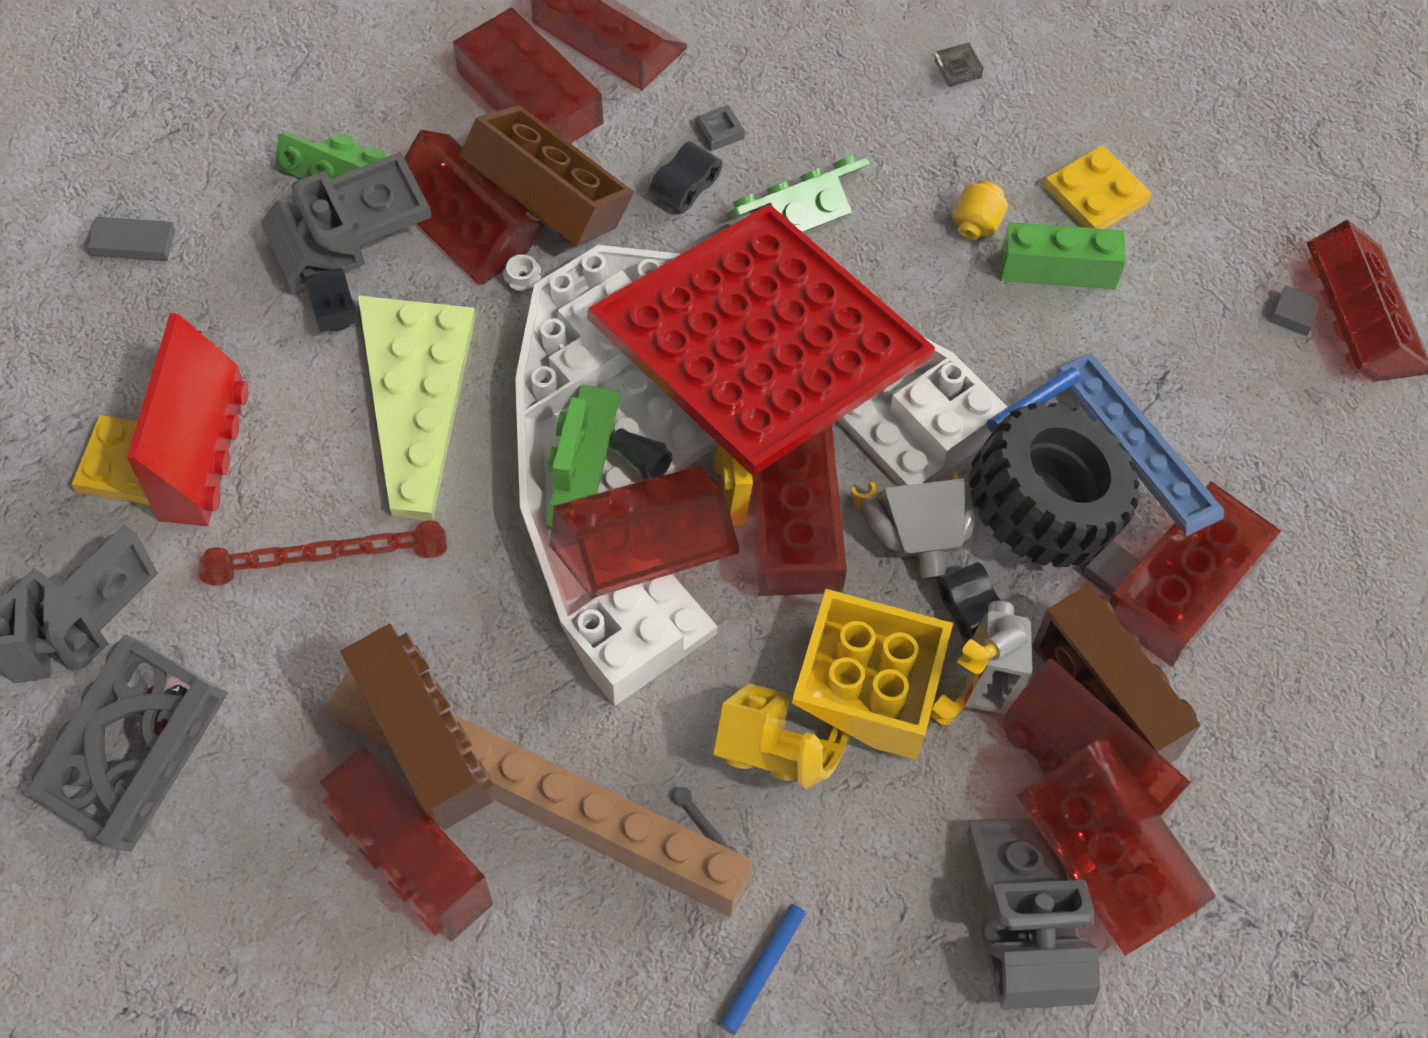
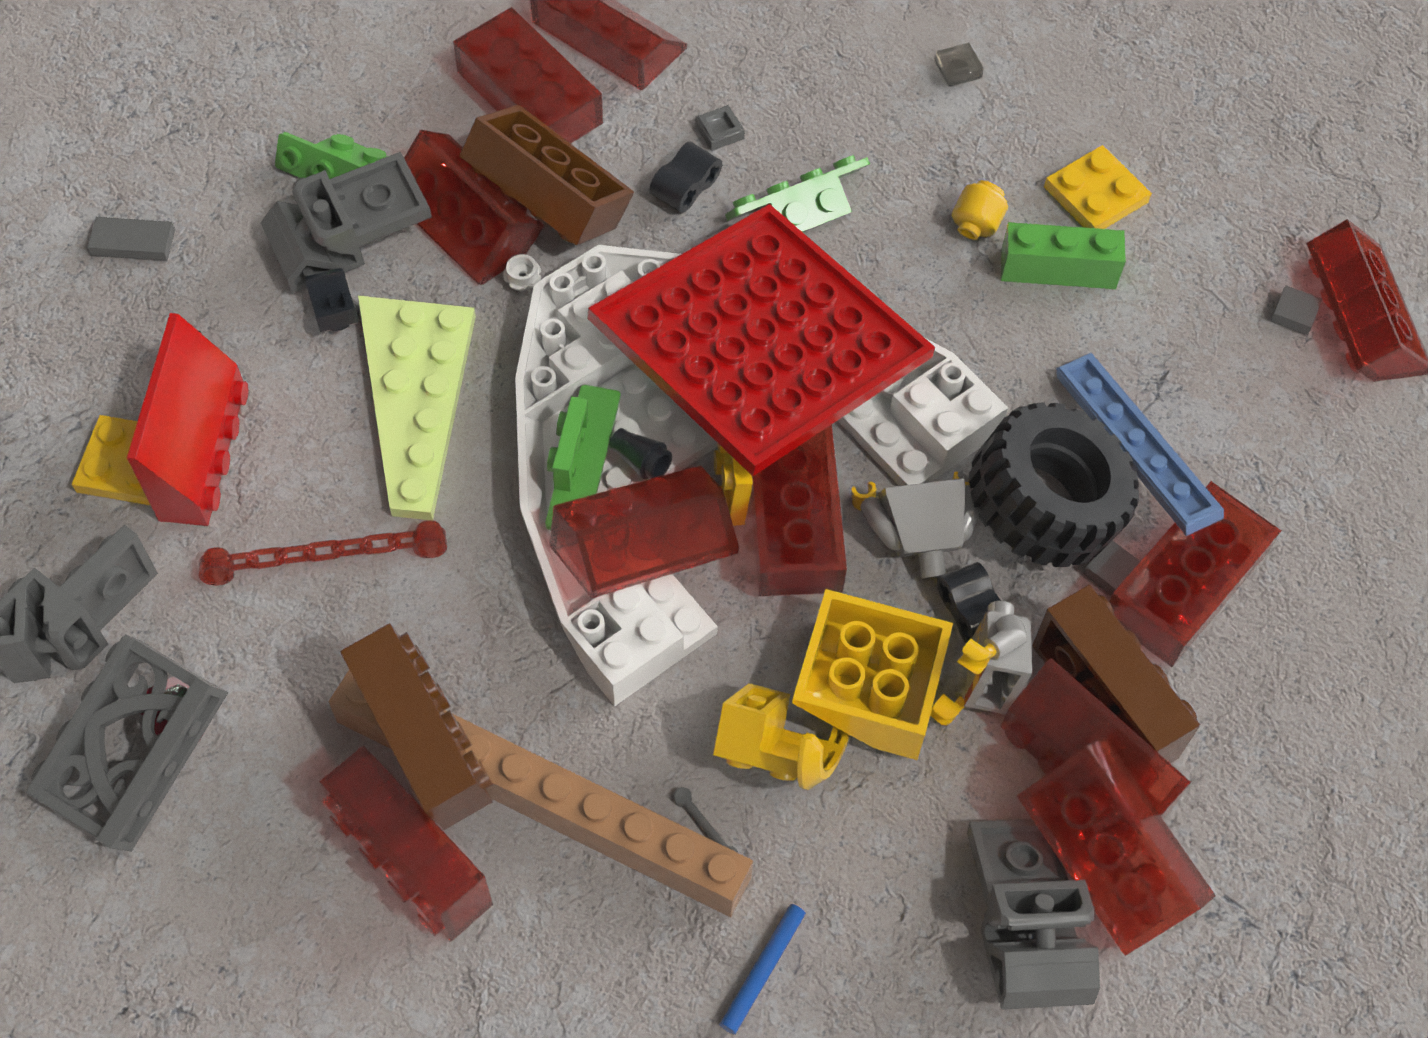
(1041, 394): blue bar -> none

